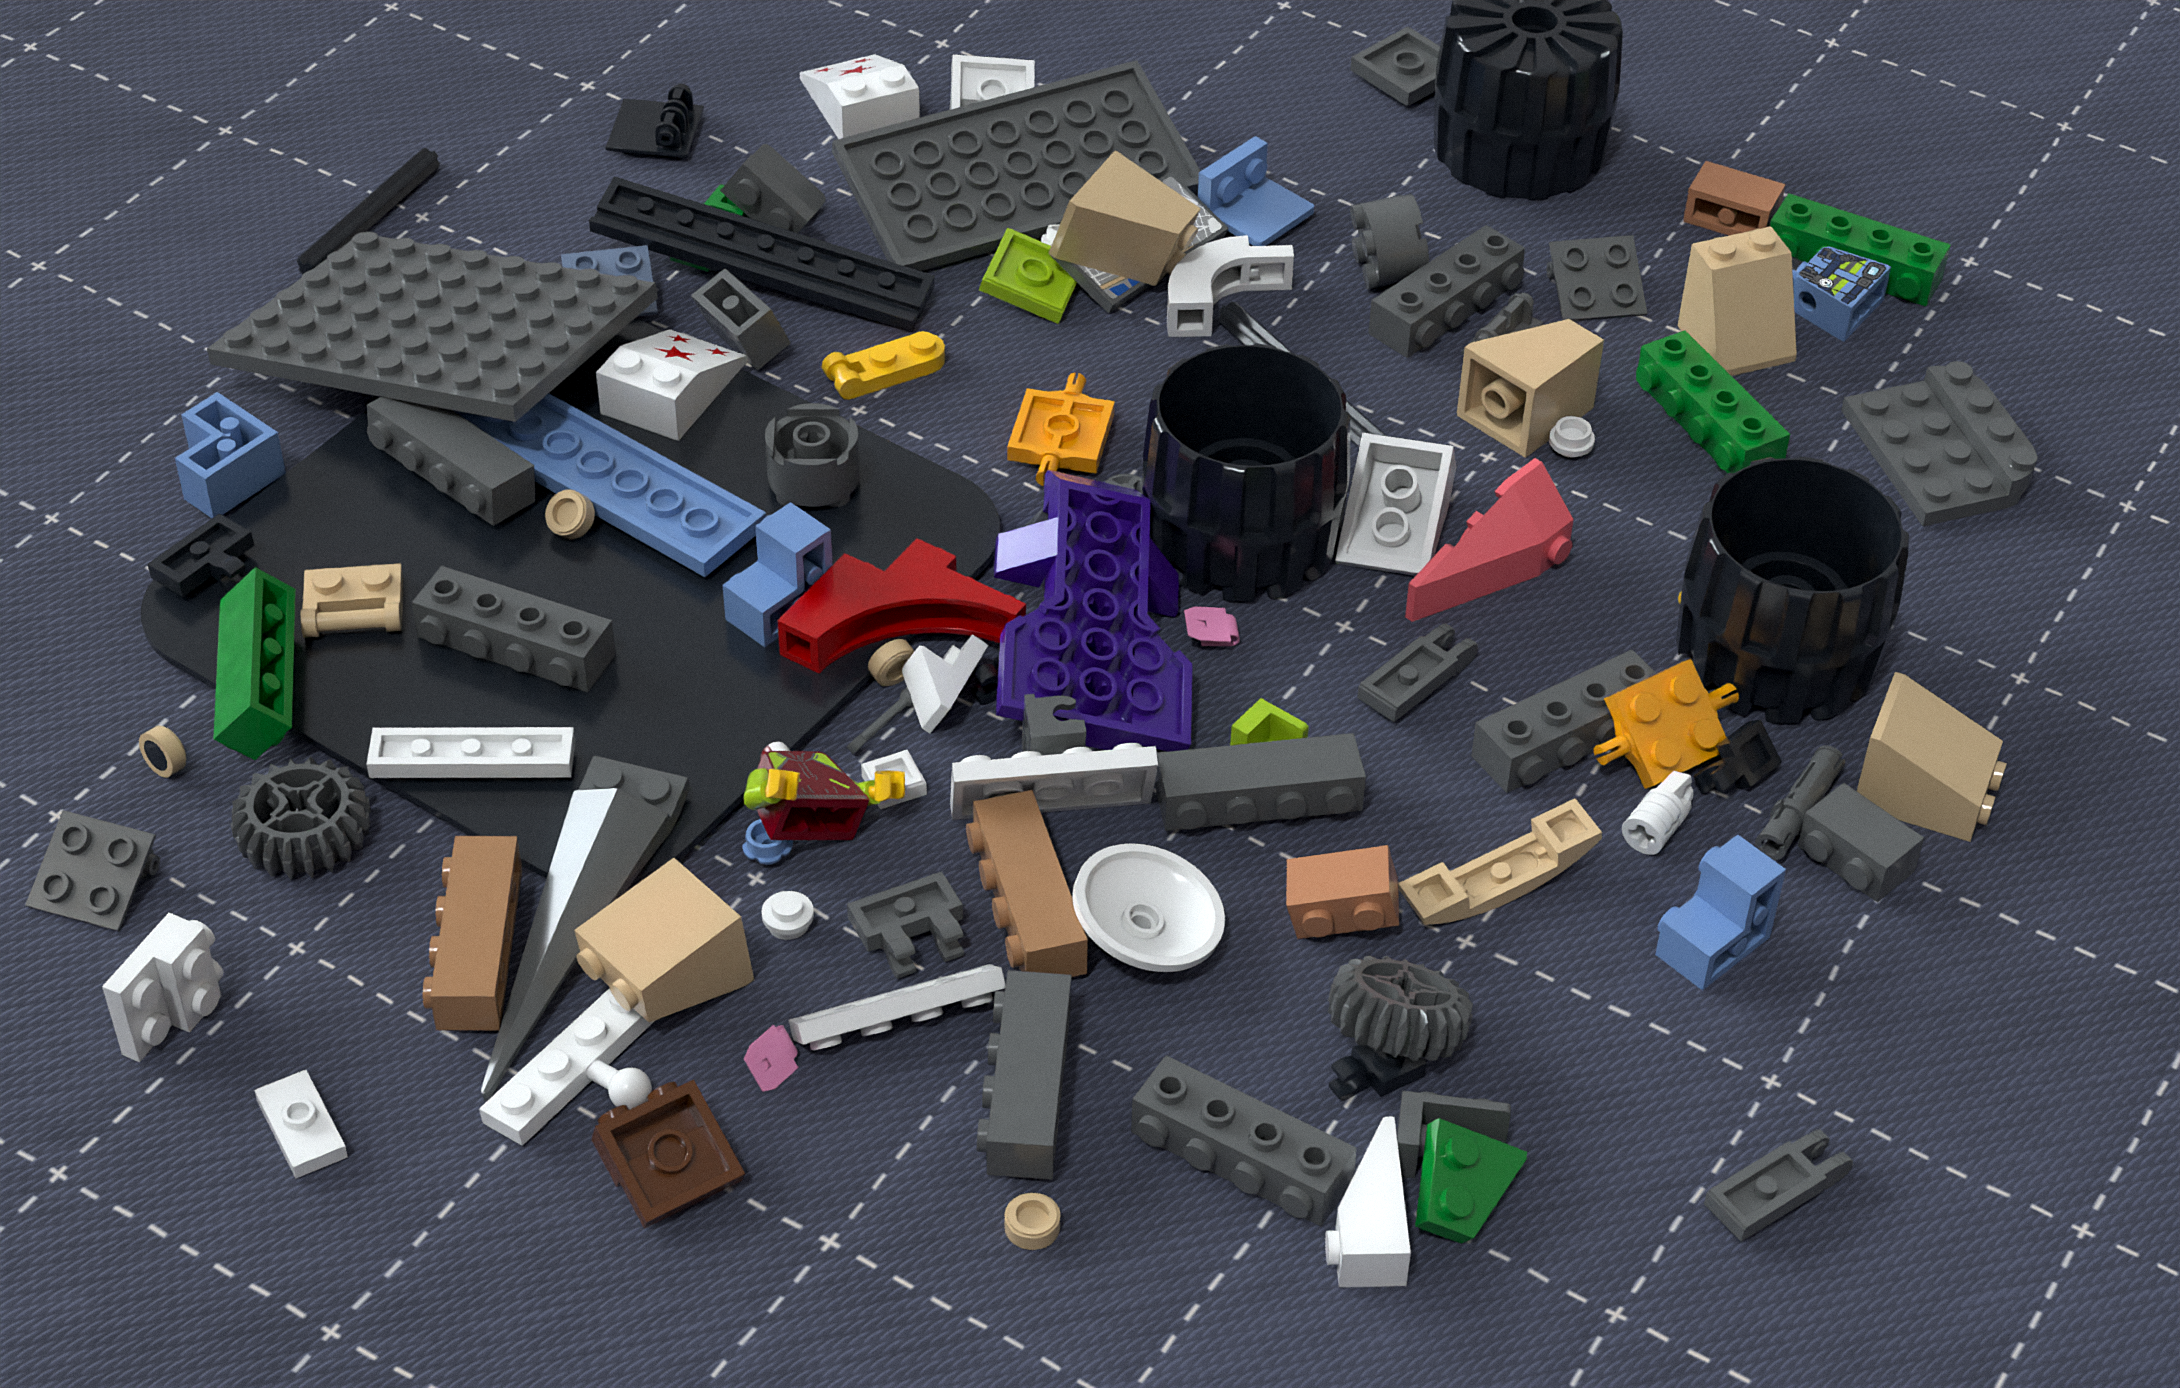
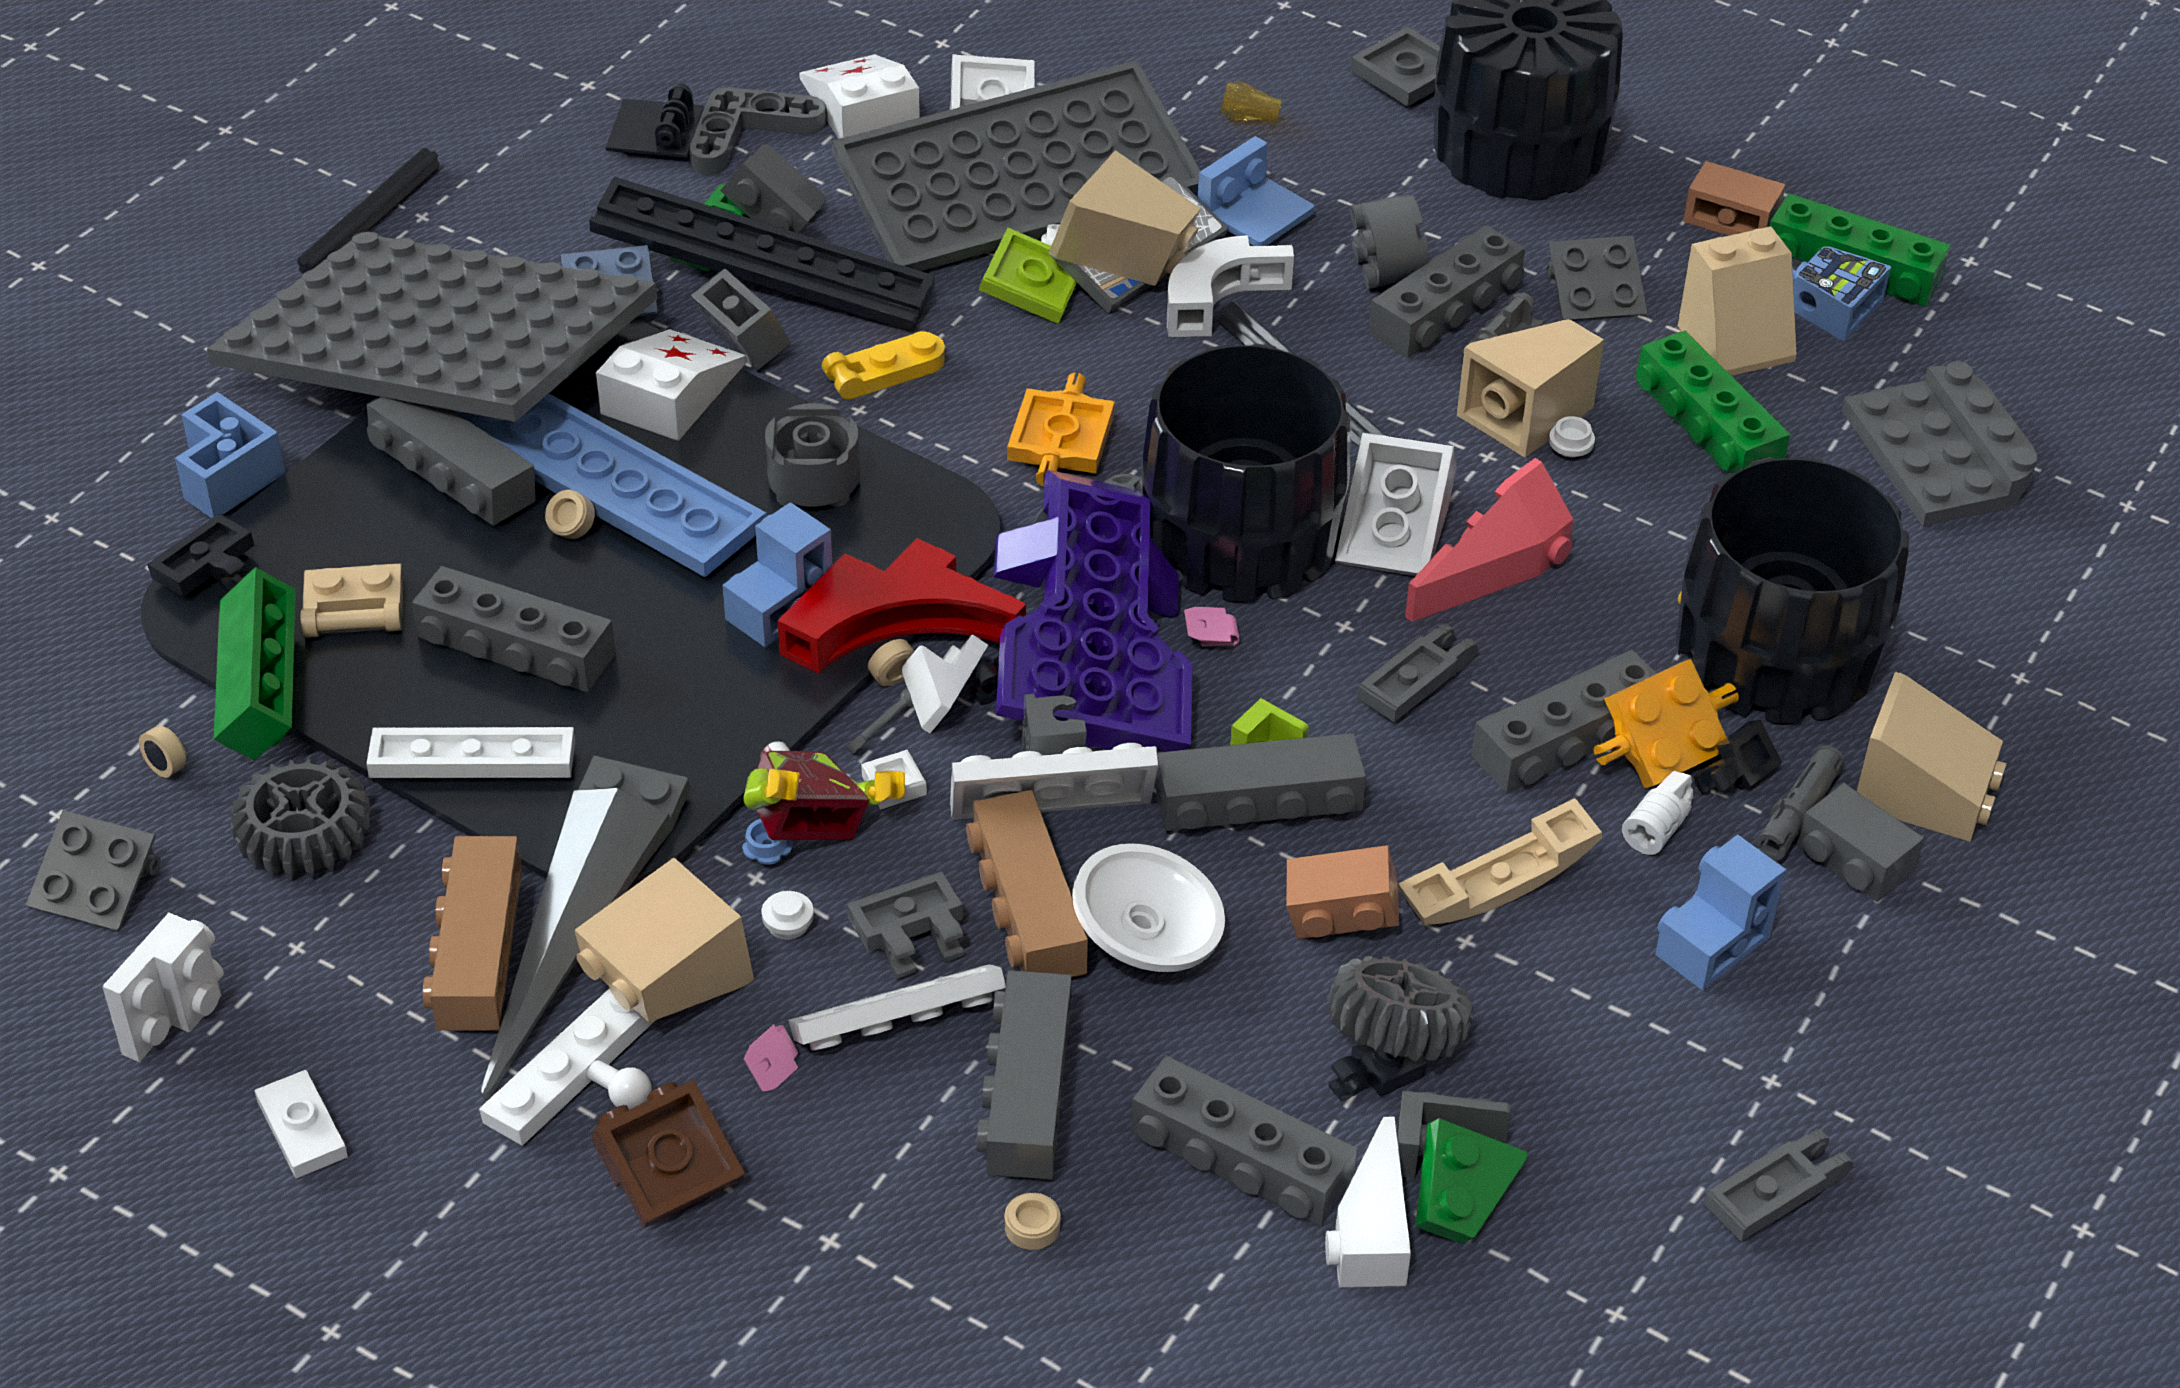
(793, 115): none -> dark grey beam
(1249, 103): none -> clear yellow cone

